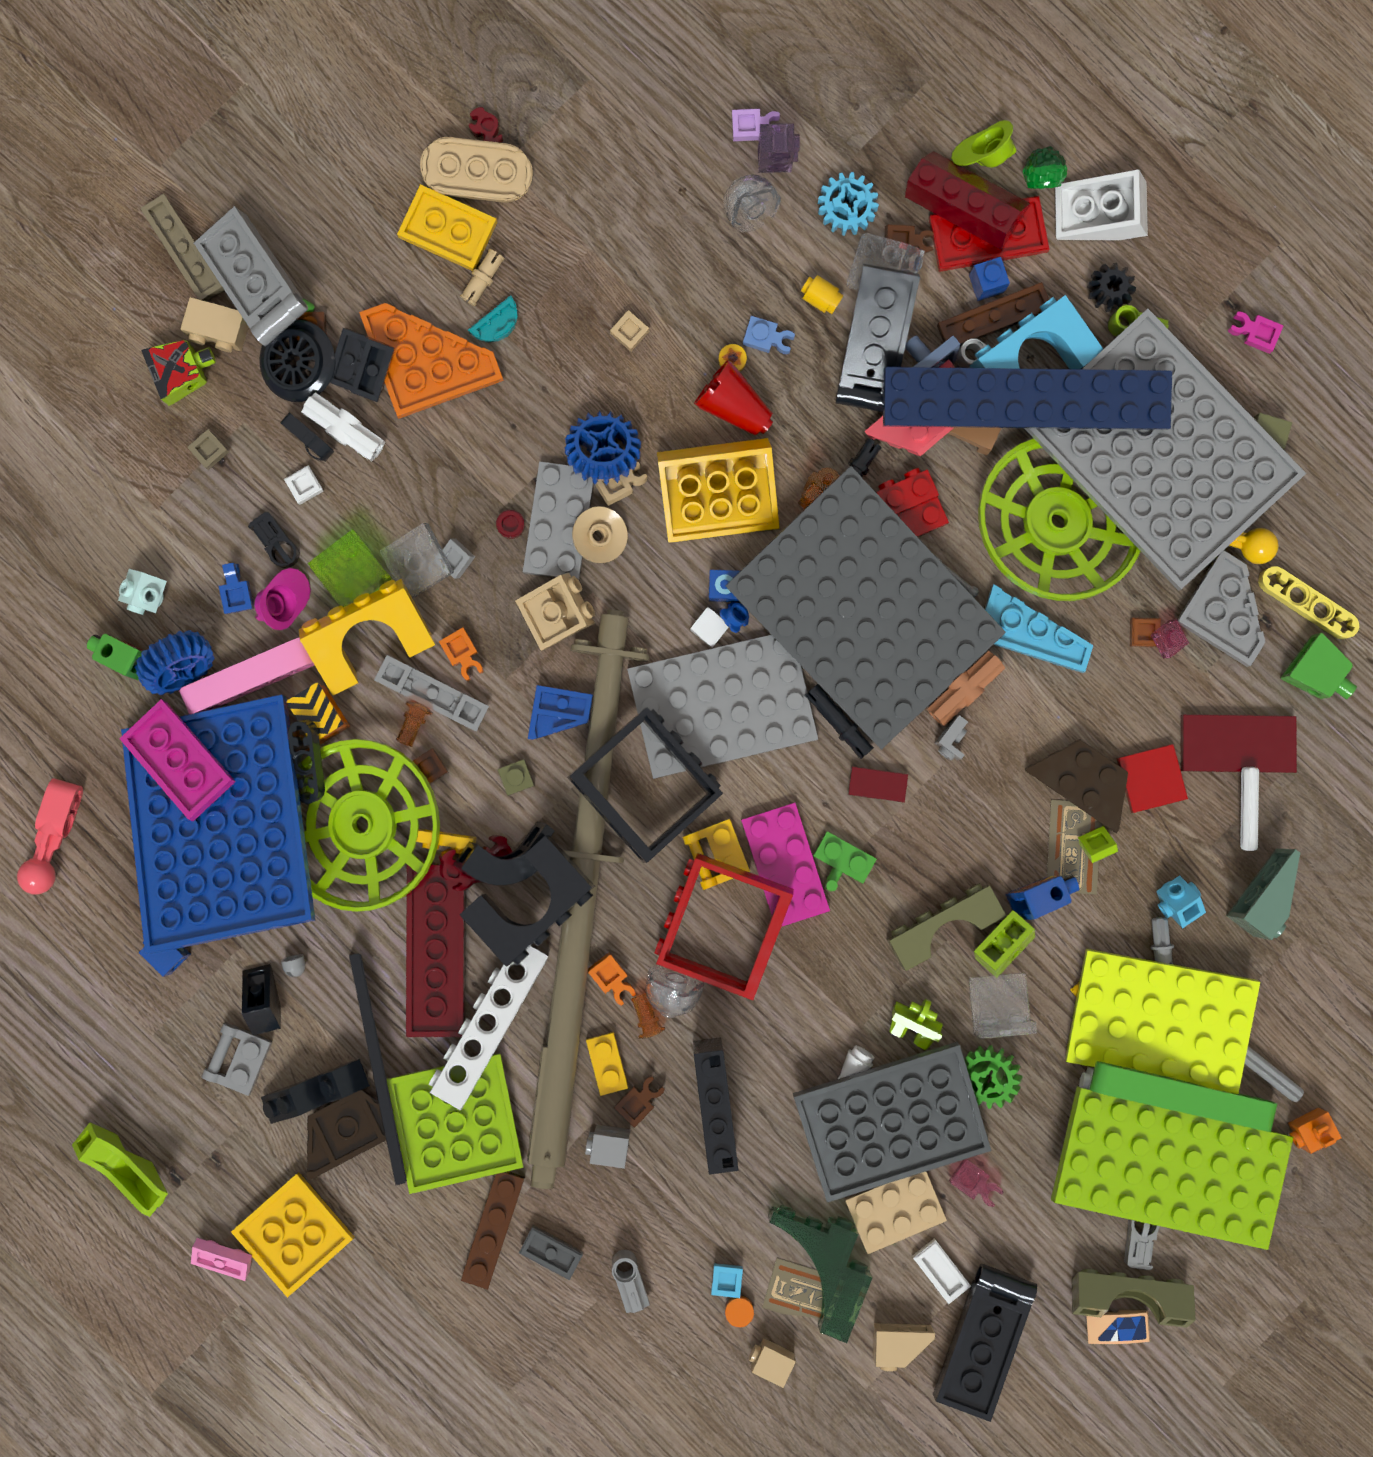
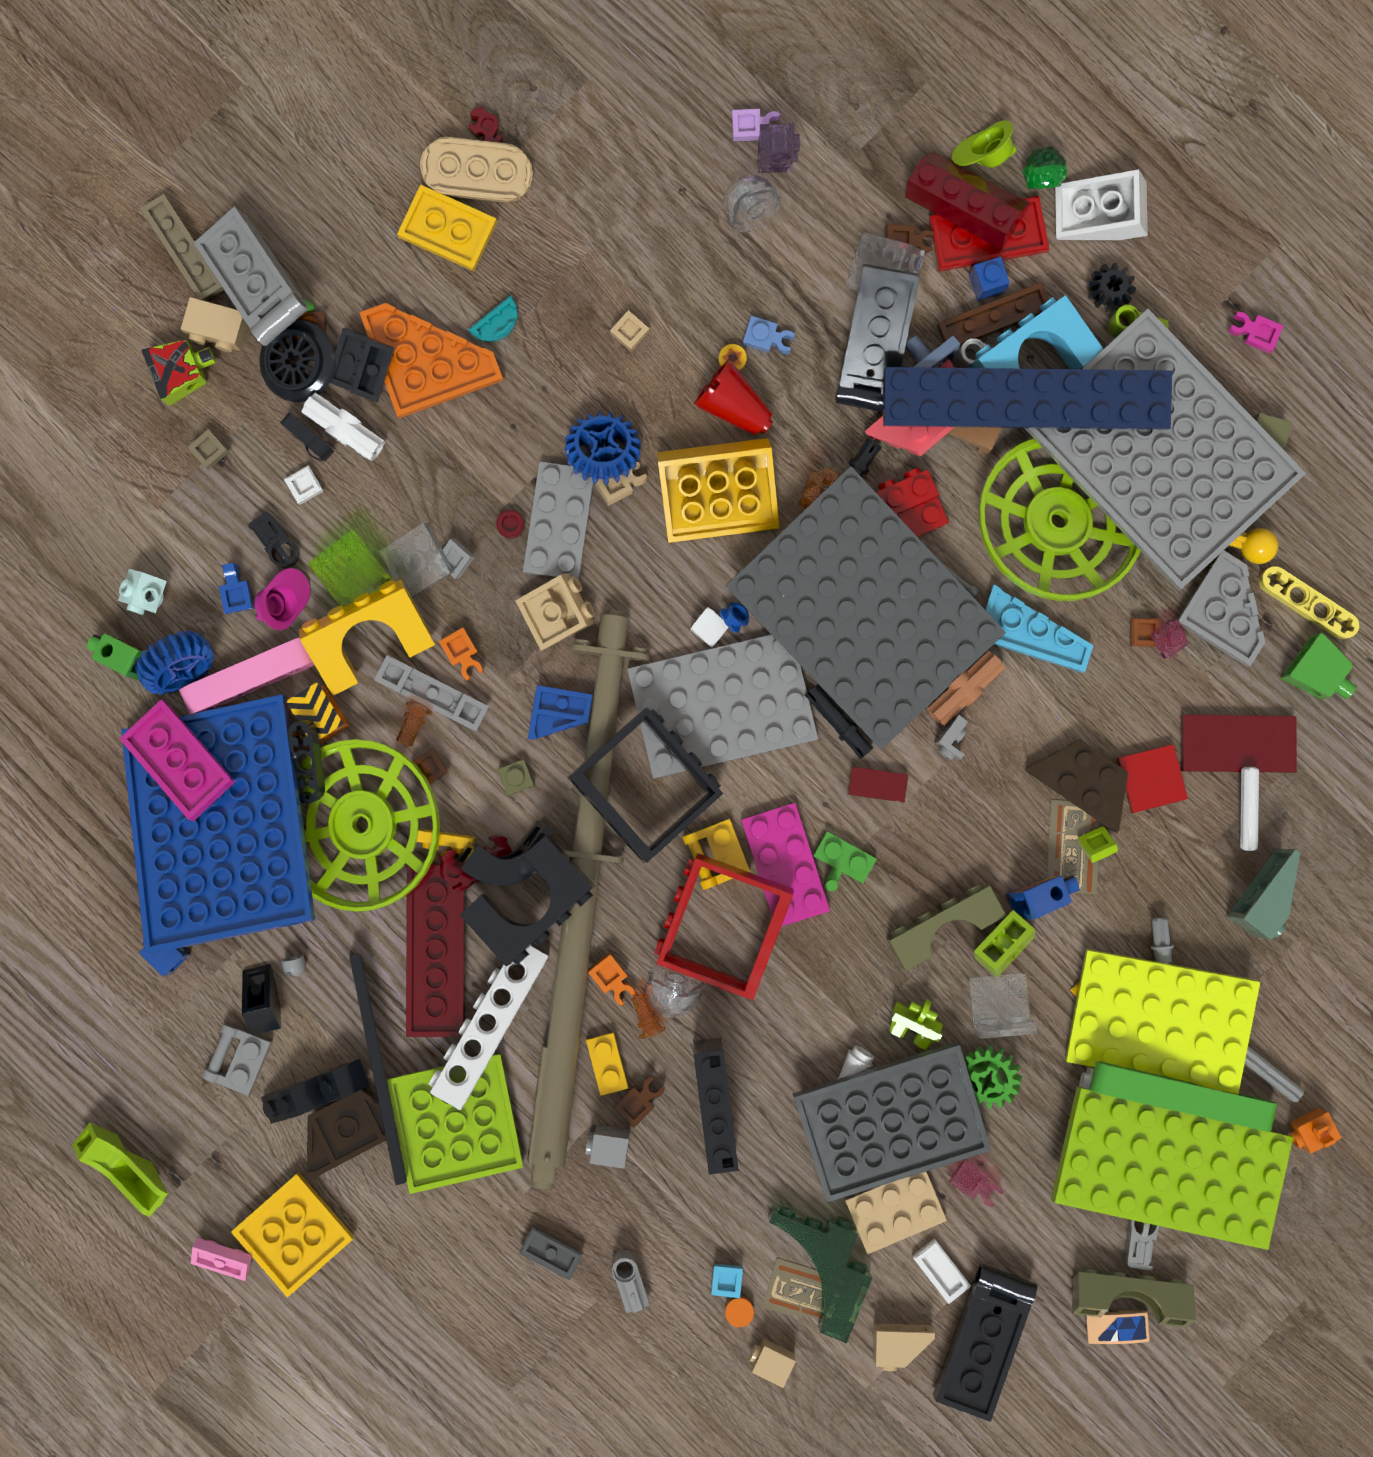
(53, 824): coral beam -> none
(482, 277): tan pin -> none
(492, 1229): reddish brown plate -> none
(611, 528): tan dish -> none
(717, 590): blue brick -> none
(821, 294): yellow brick -> none
(836, 207): medium azure gear -> none
(1180, 901): medium azure brick -> none

